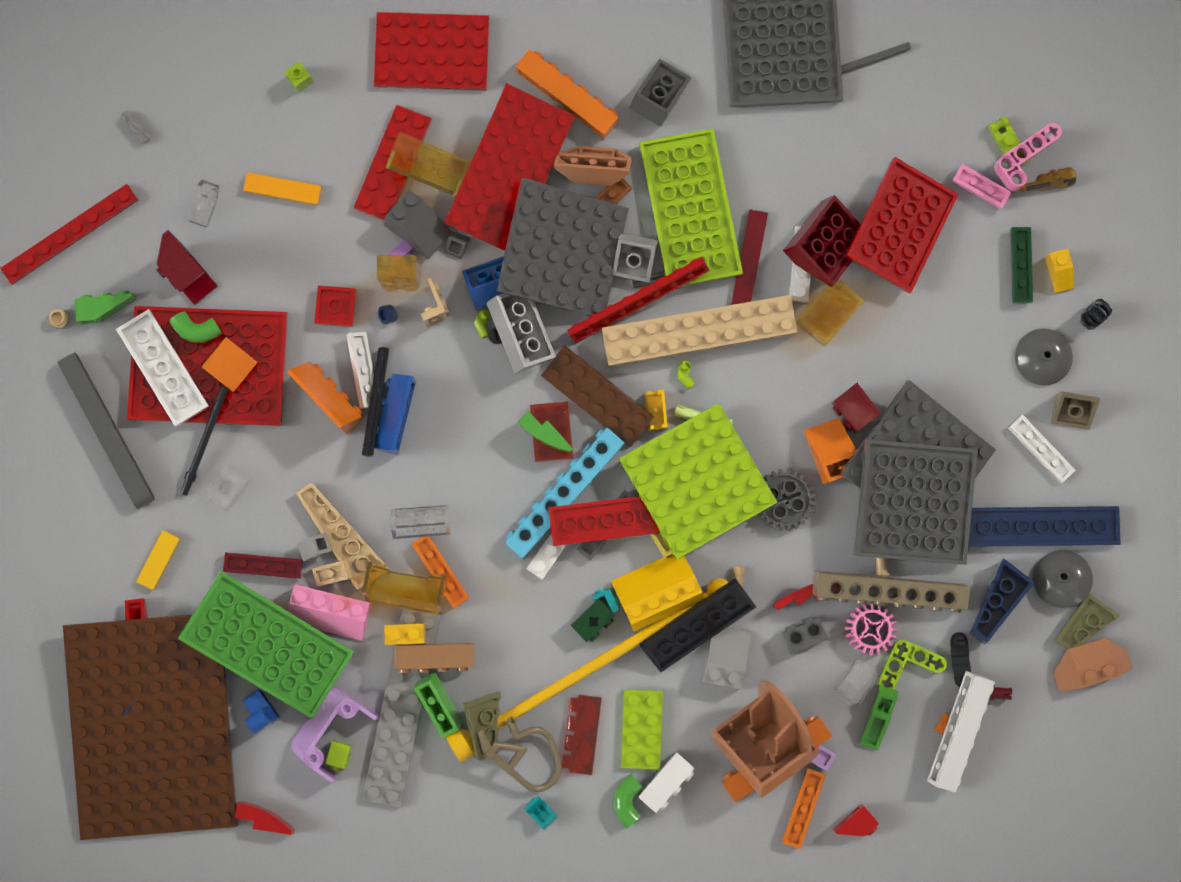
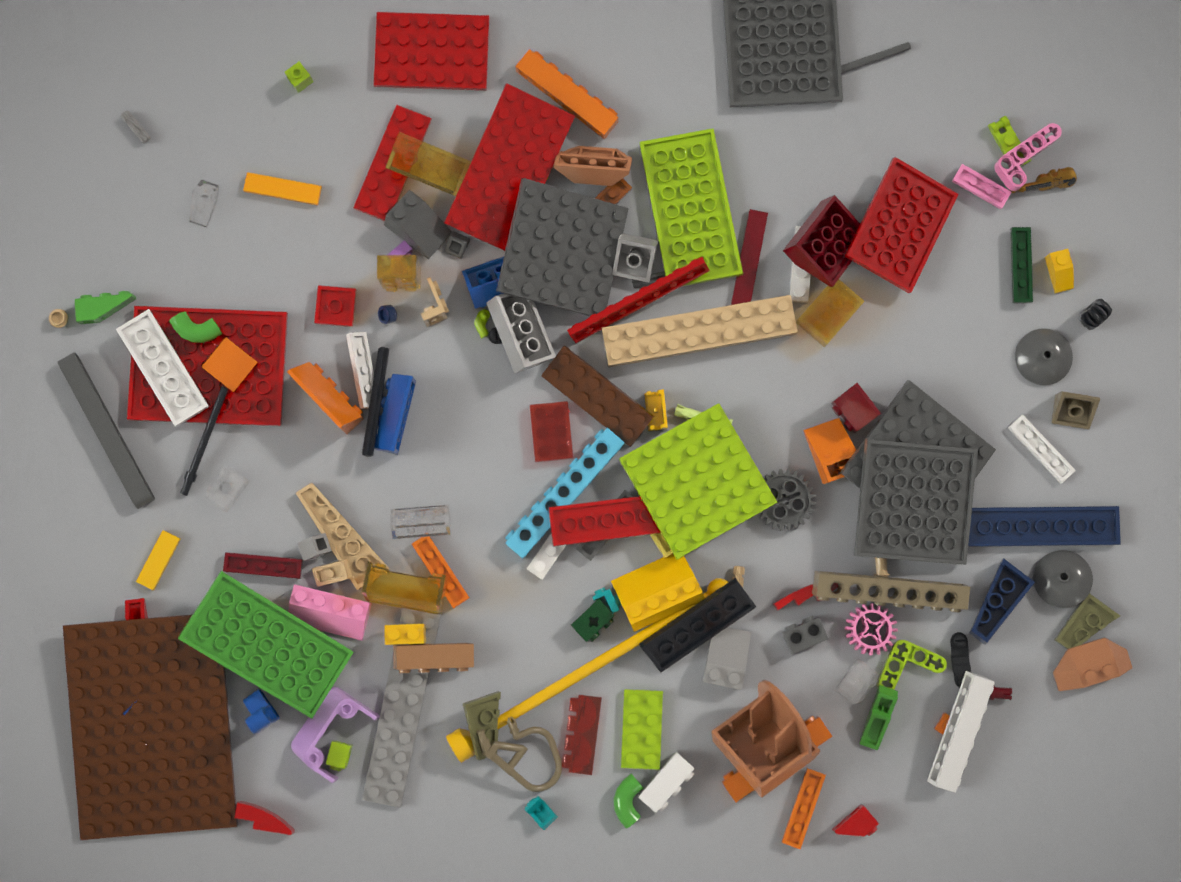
(69, 234): red plate -> none
(183, 269): dark red windscreen -> none
(438, 705): bright green brick -> none
(544, 433): bright green slope -> none
(659, 92): dark grey slope -> none
(683, 374): lime arm -> none
(824, 758): lavender plate -> none

